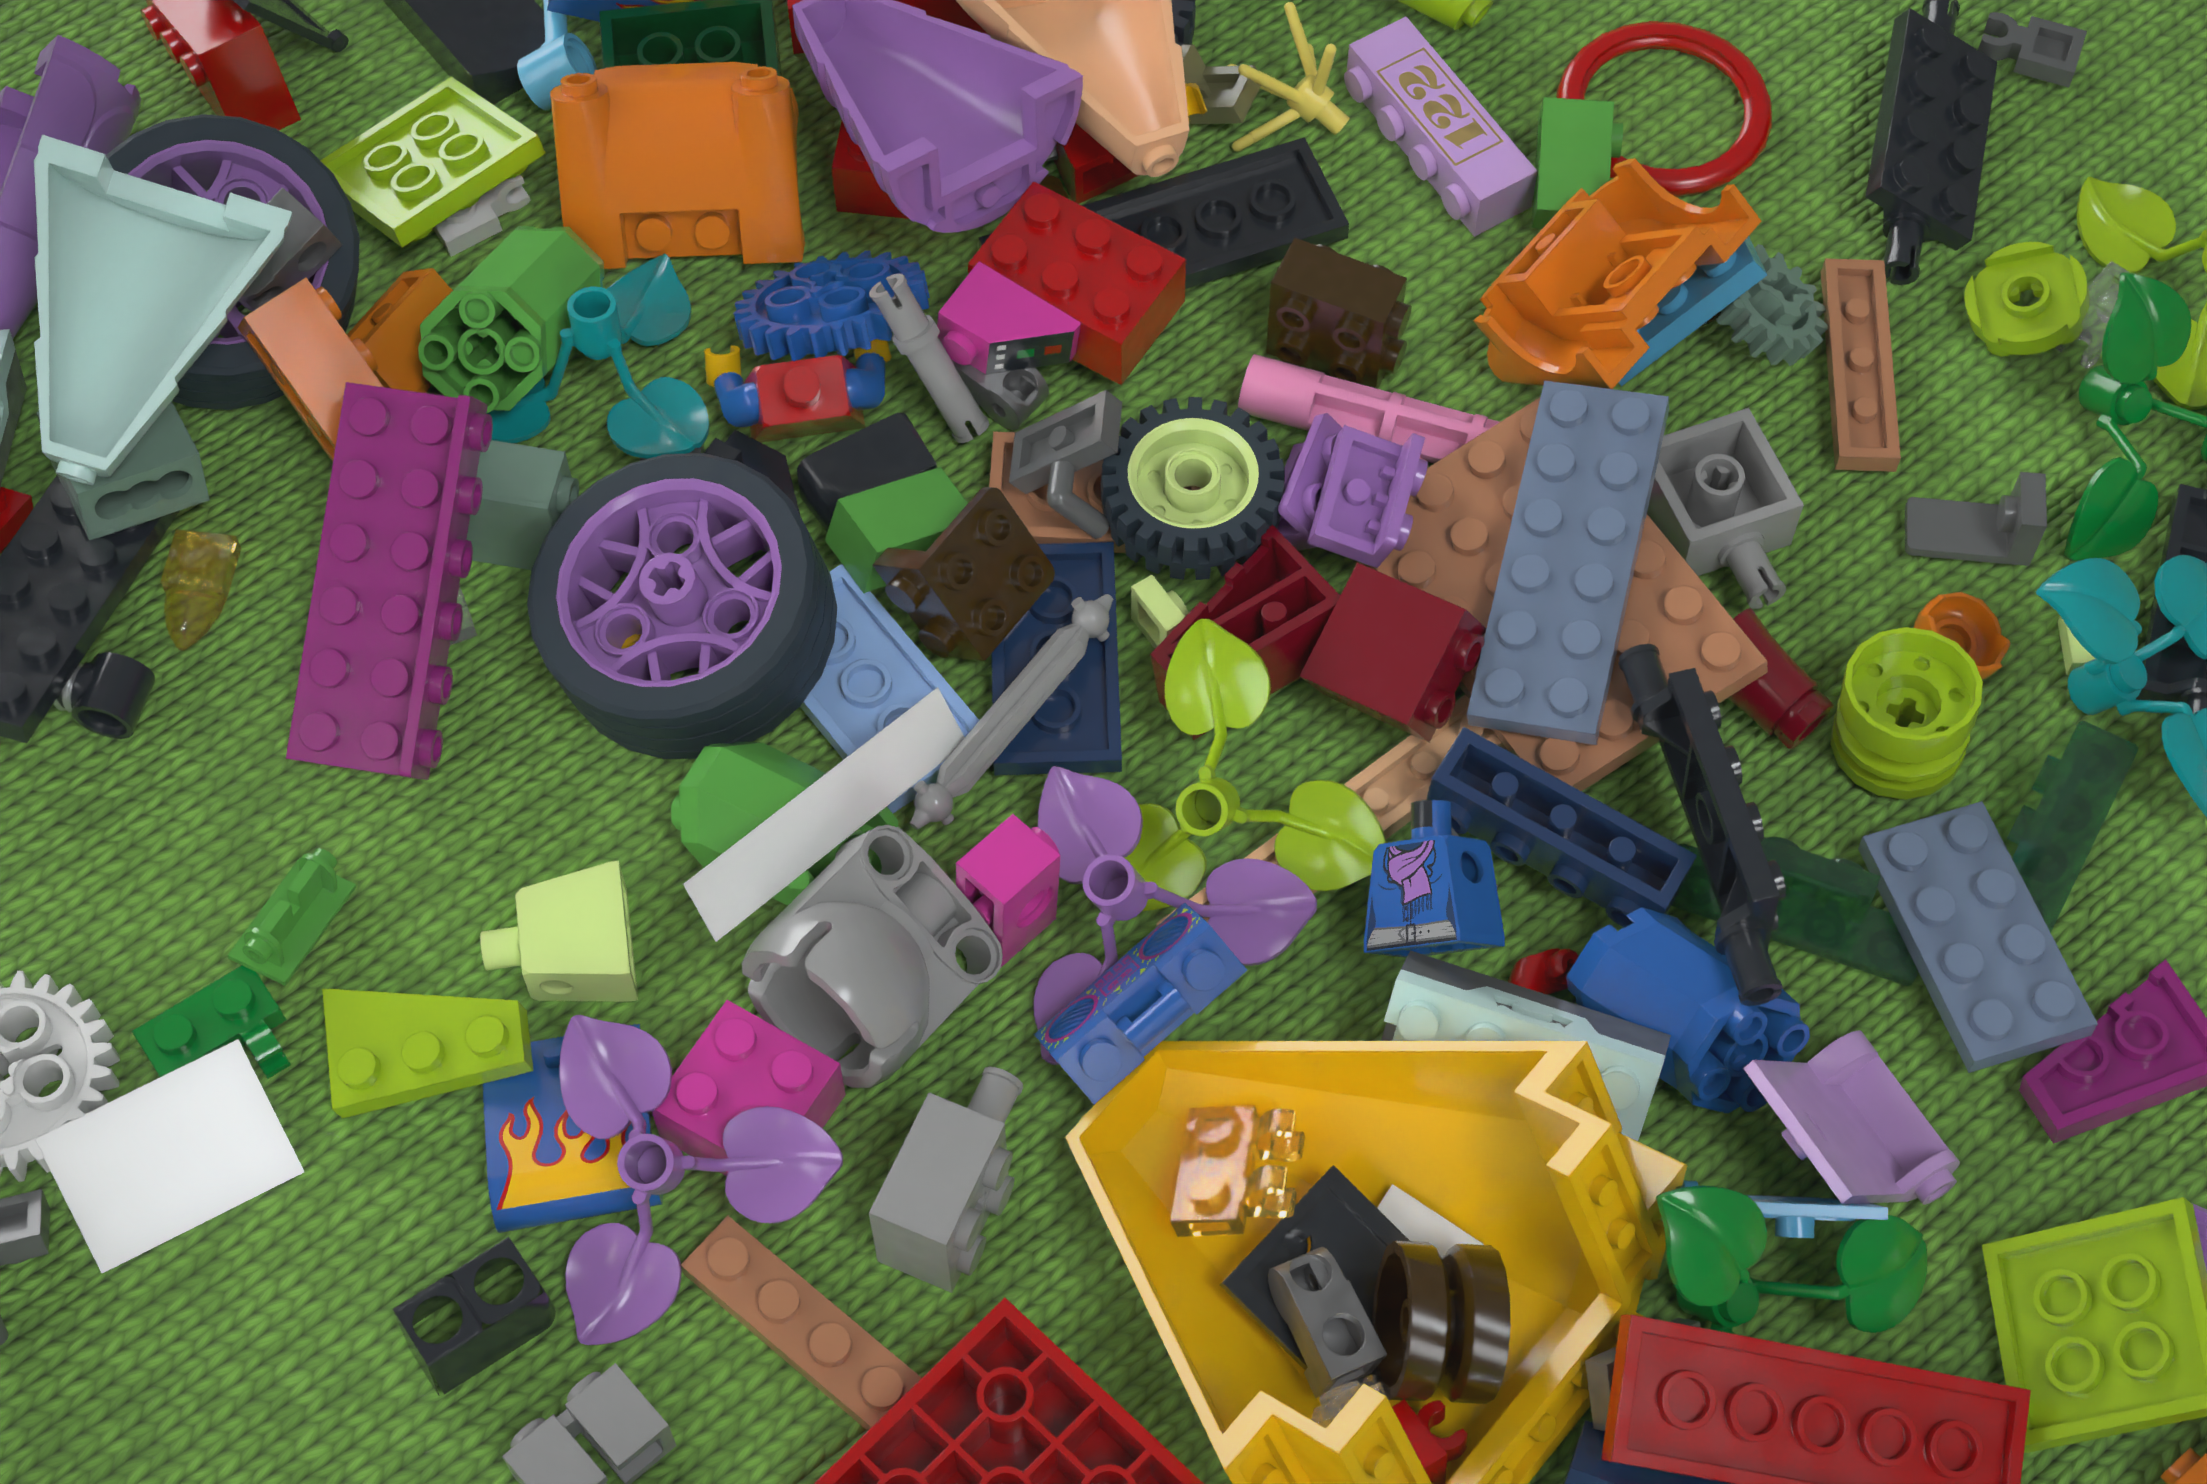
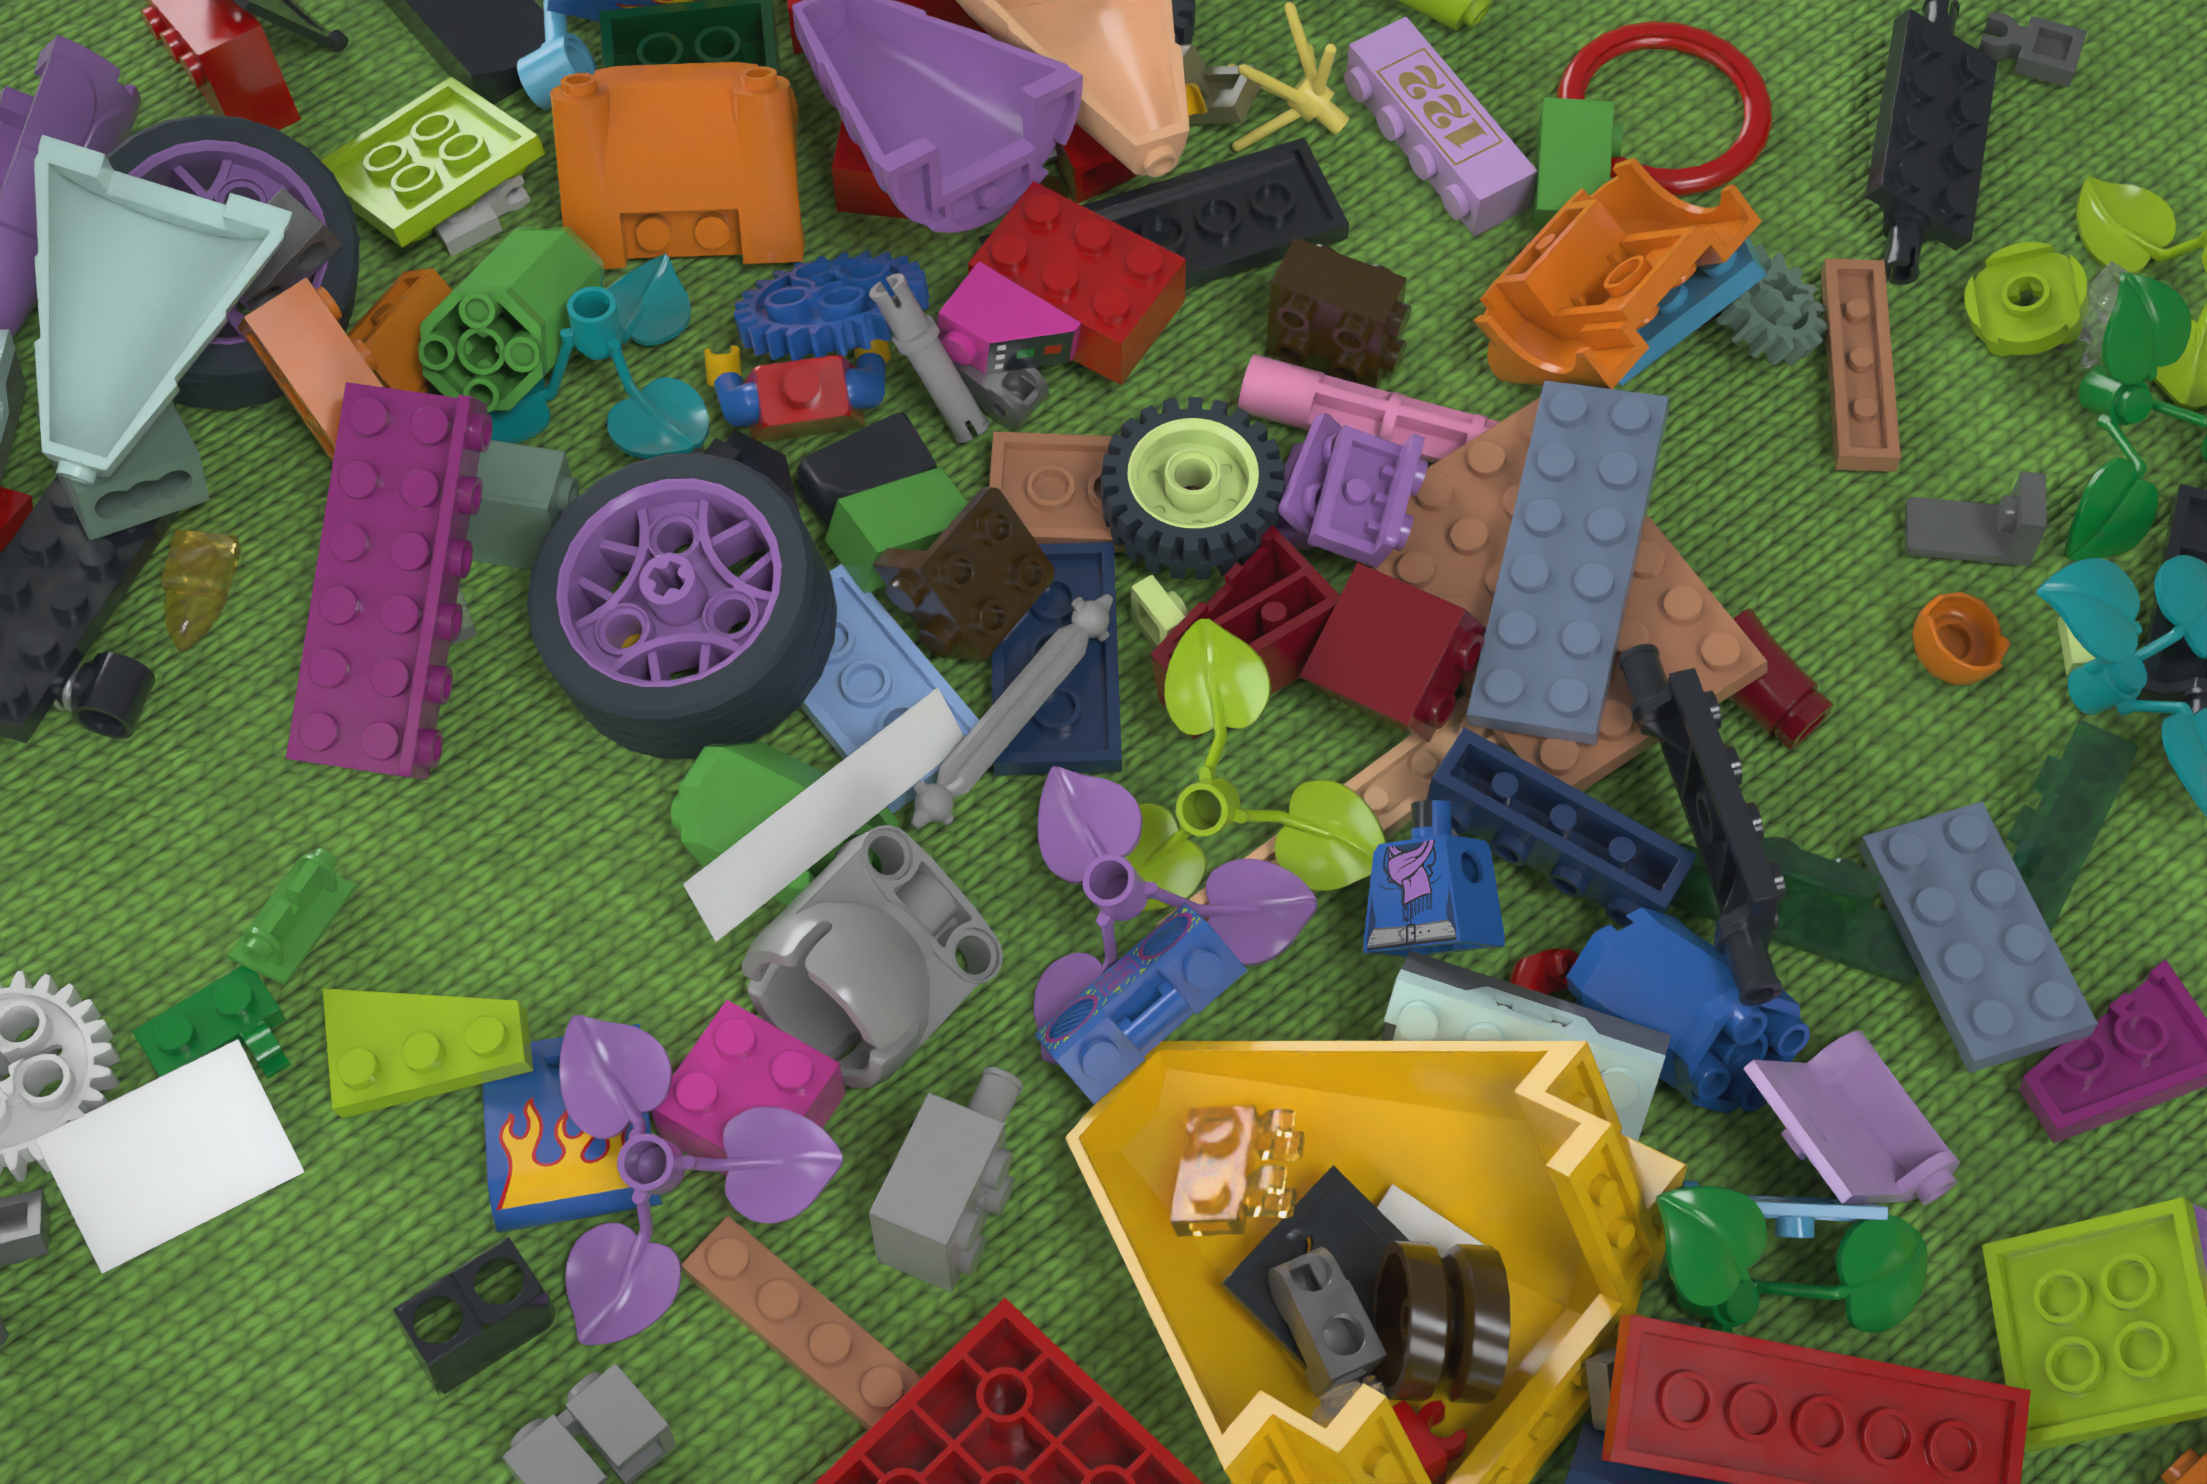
(570, 938): yellowish green torso -> none
(1012, 882): dark pink brick -> none
(1062, 445): dark grey plate -> none
(1726, 502): light grey brick -> none
(1906, 712): lime wheel -> none

